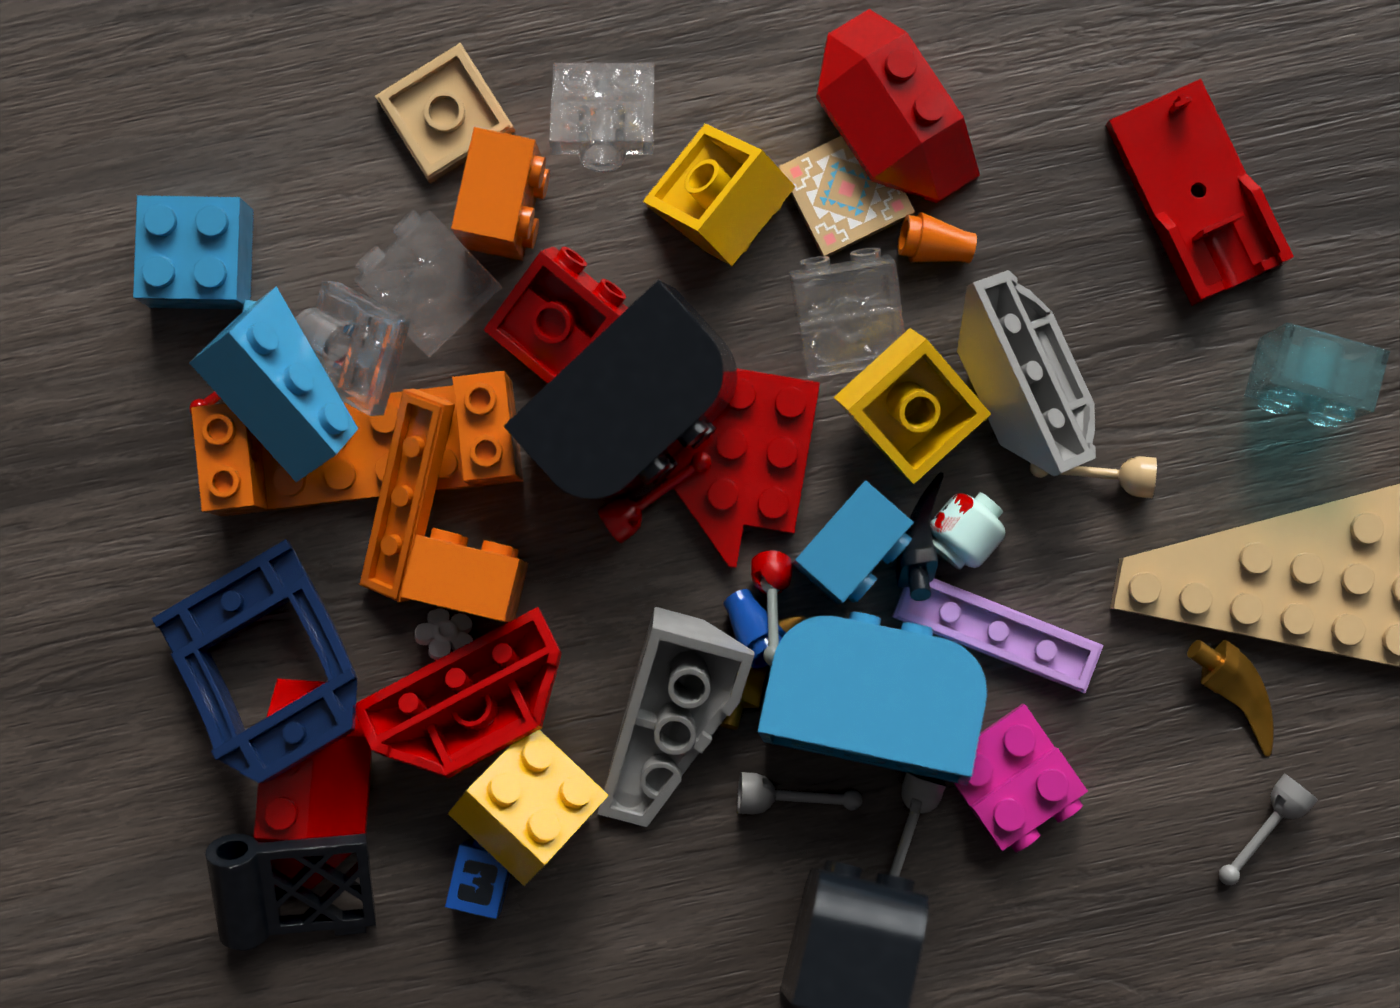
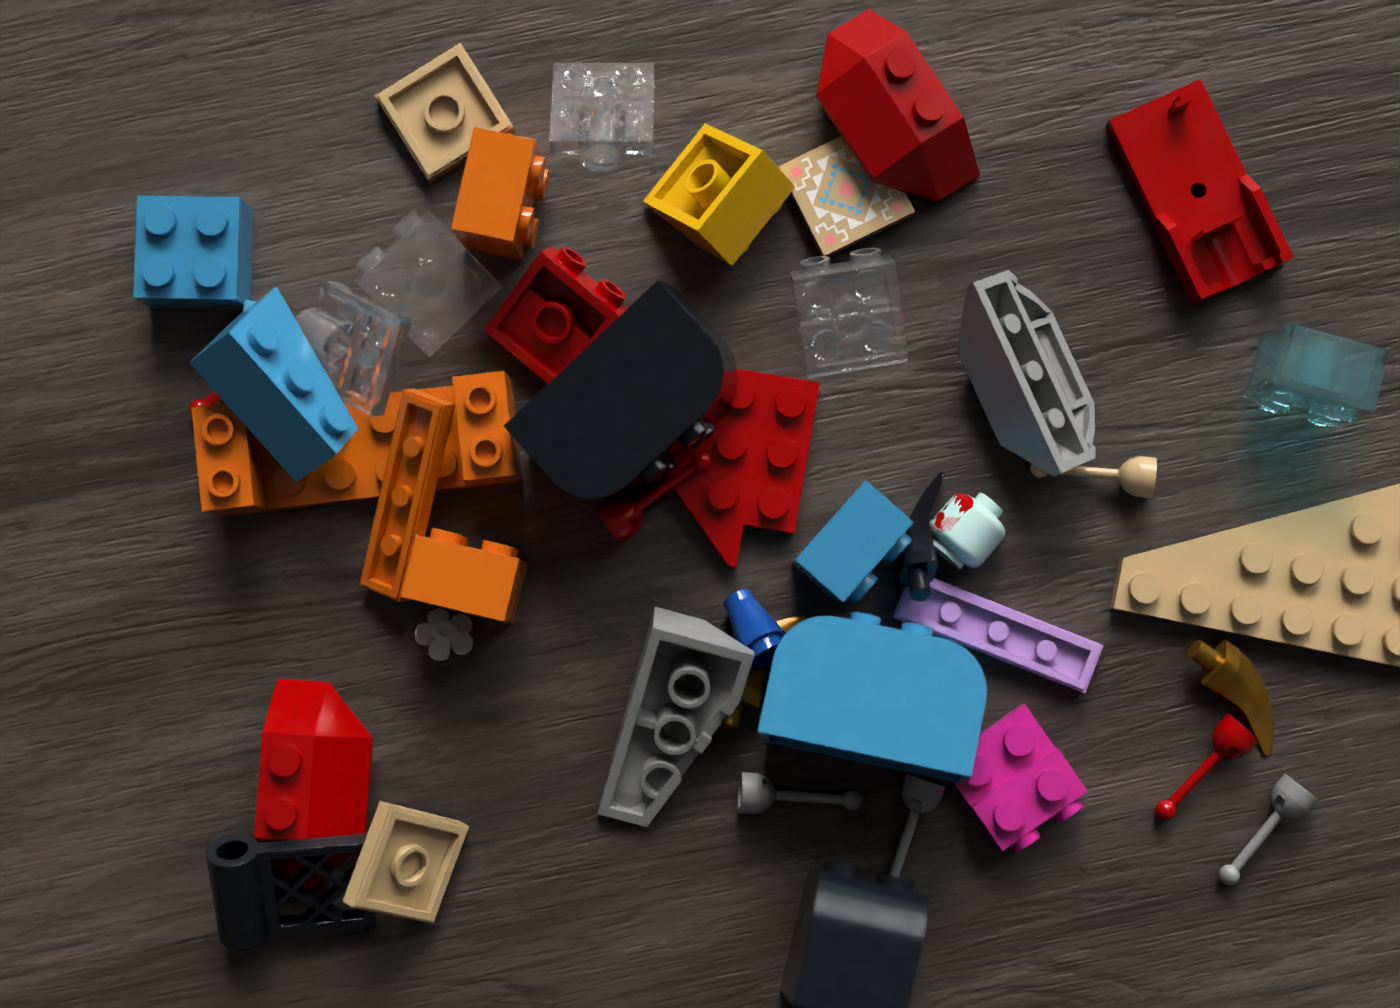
(225, 609): dark blue wedge -> none
(405, 863): none -> tan tile
(467, 700): red wedge -> none
(477, 882): blue brick -> none
(527, 805): yellow brick -> none
(770, 575): red hinge -> none
(912, 405): yellow brick -> none
(933, 240): orange cone -> none
(1229, 741): none -> red hinge

